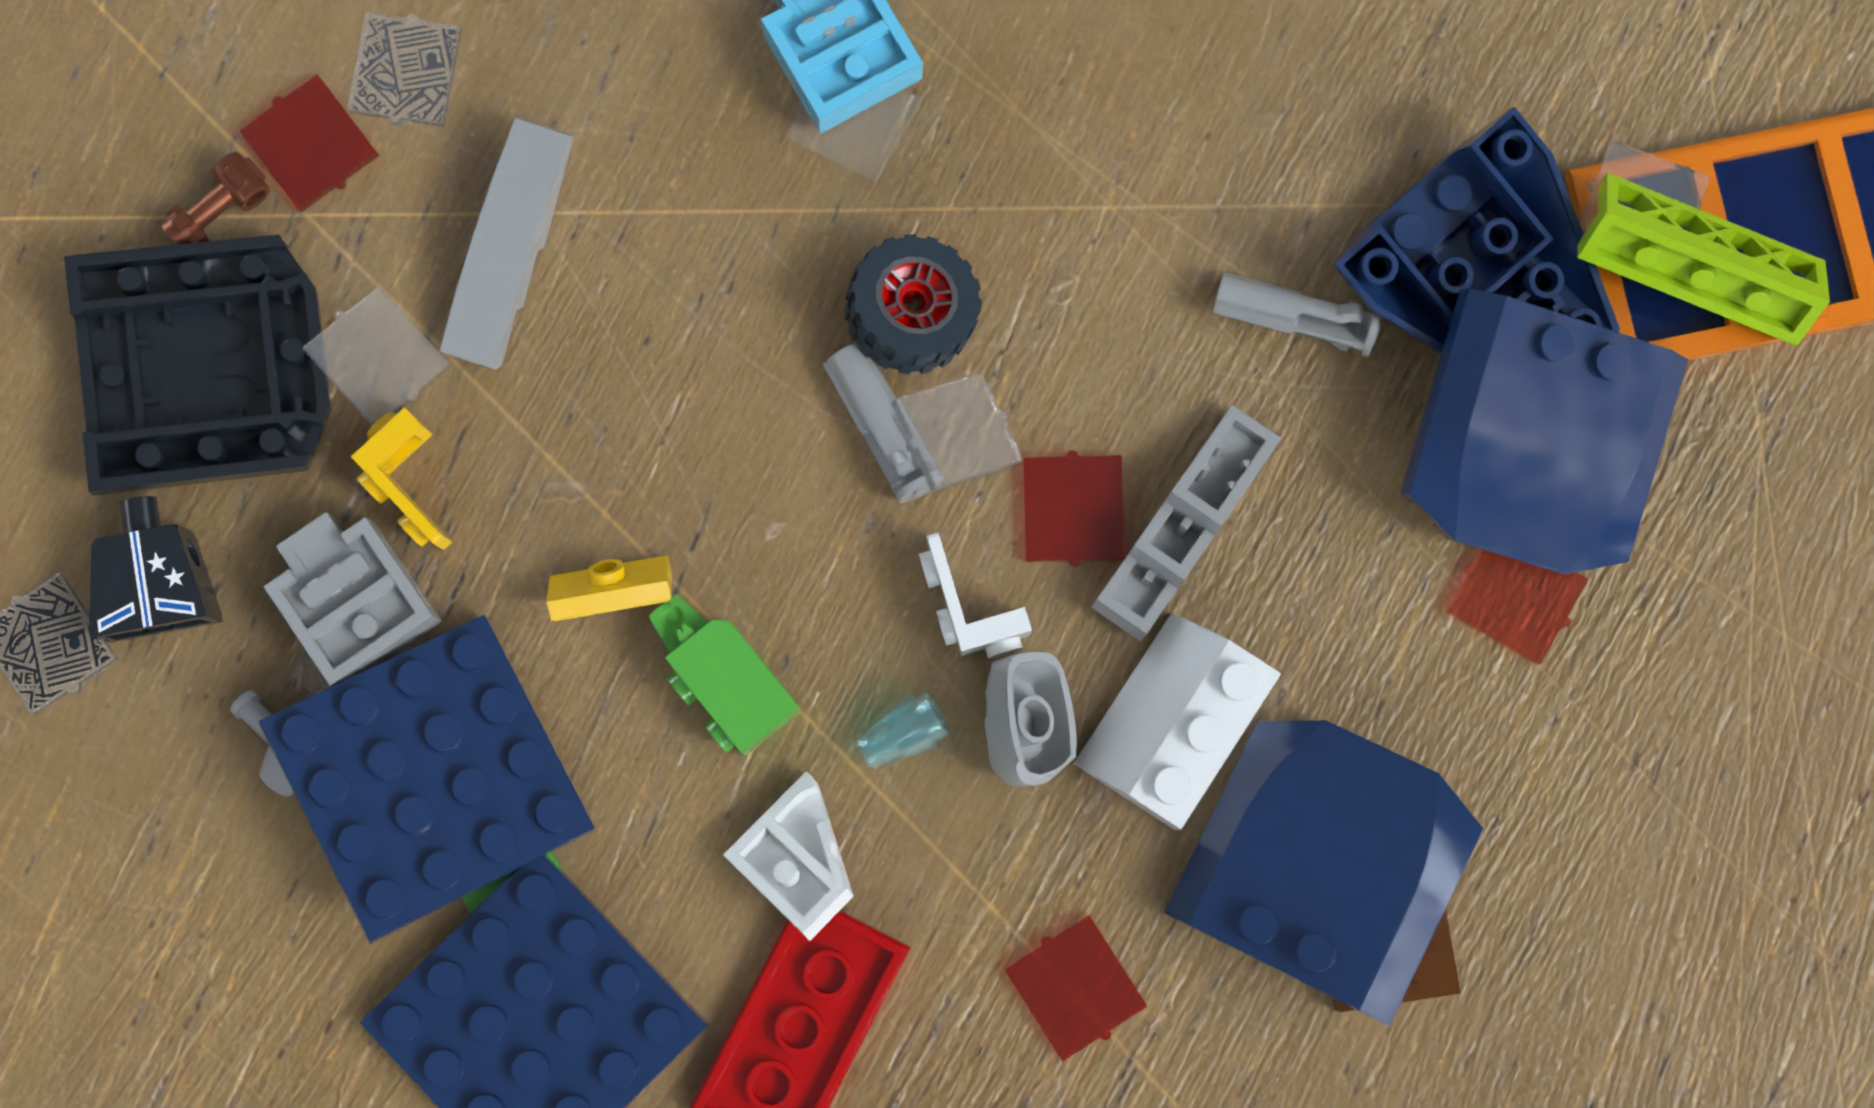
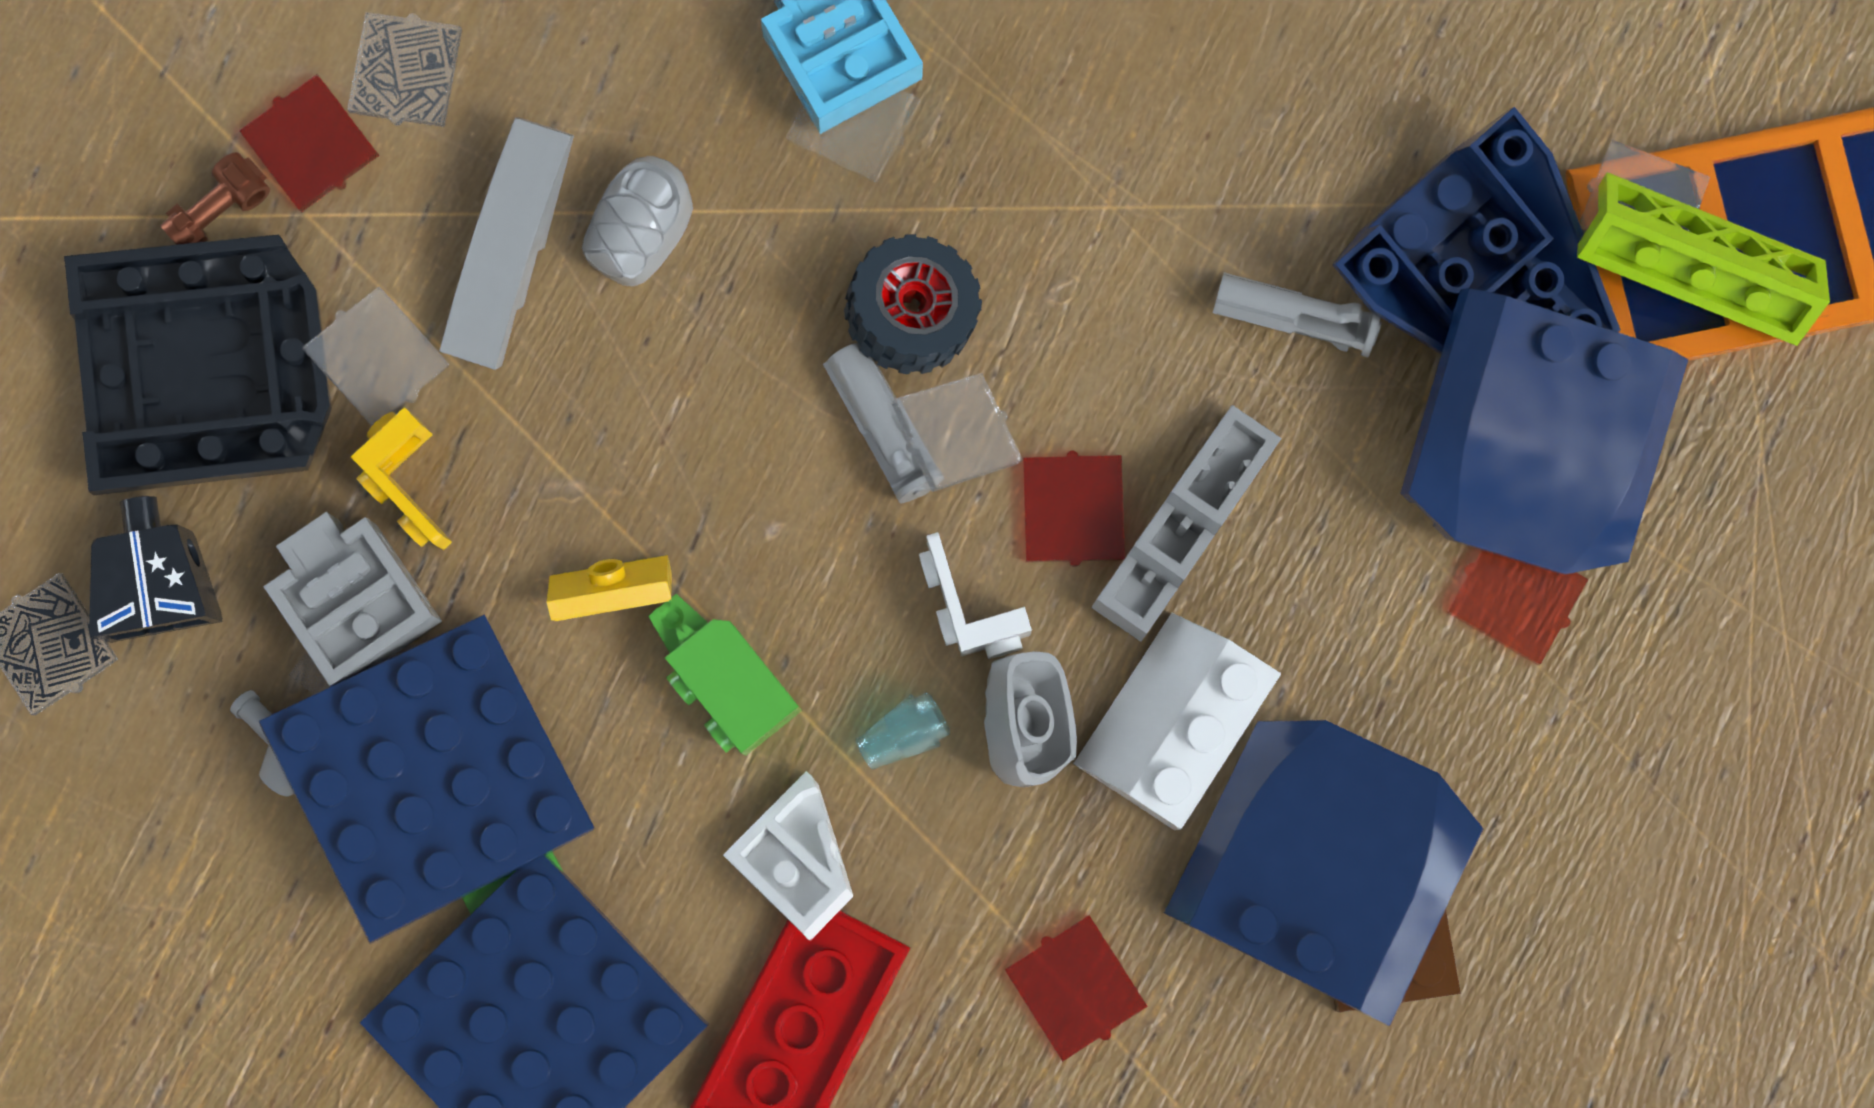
(638, 221): none -> light grey piece

